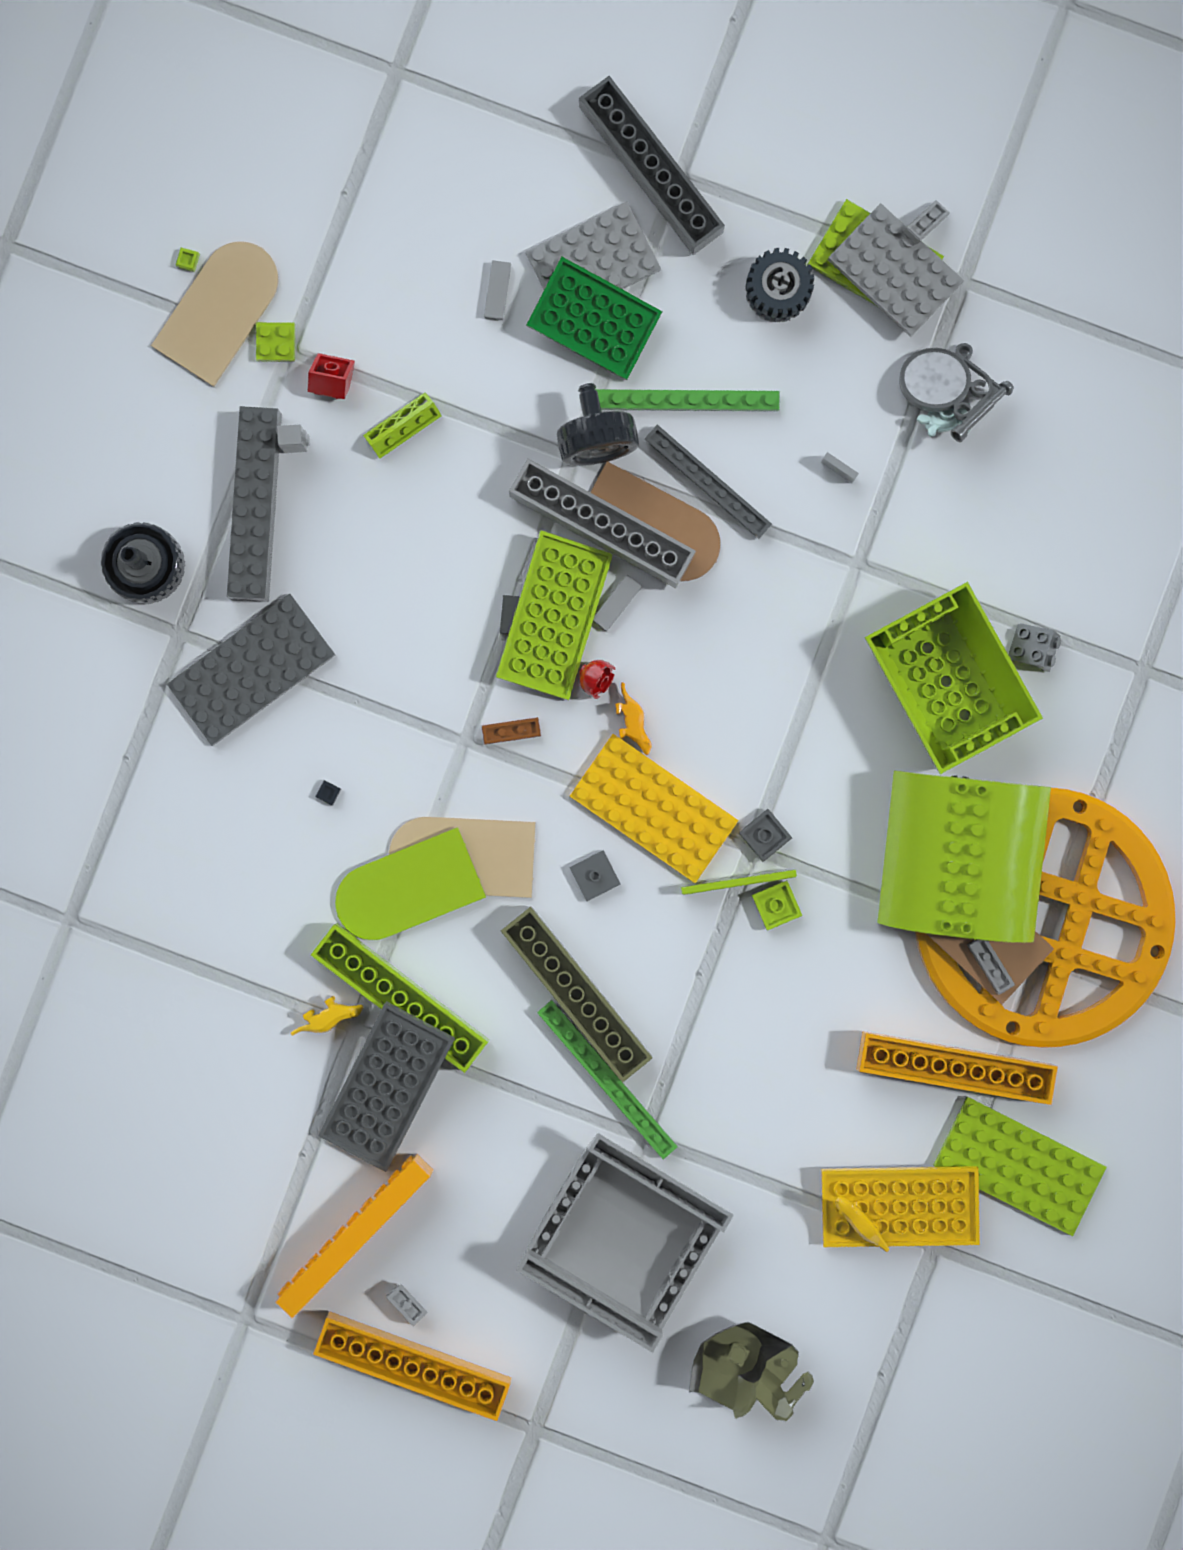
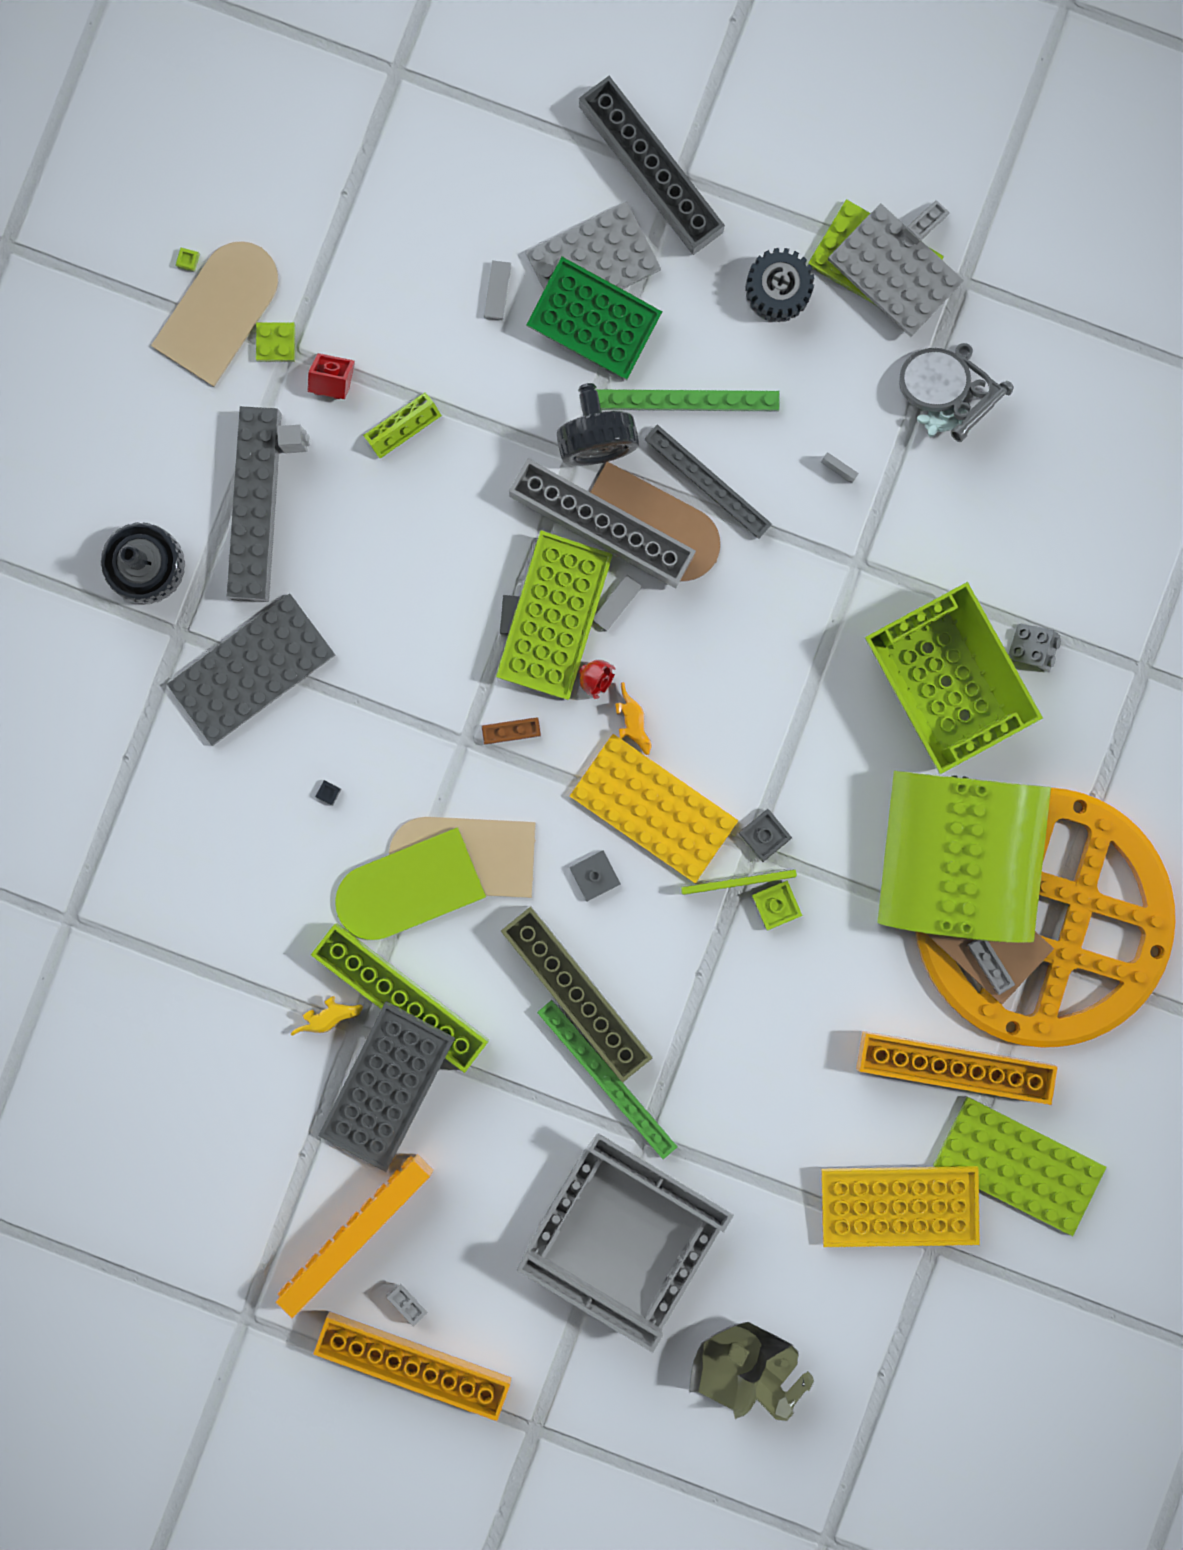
(860, 1222): yellow animal -> none

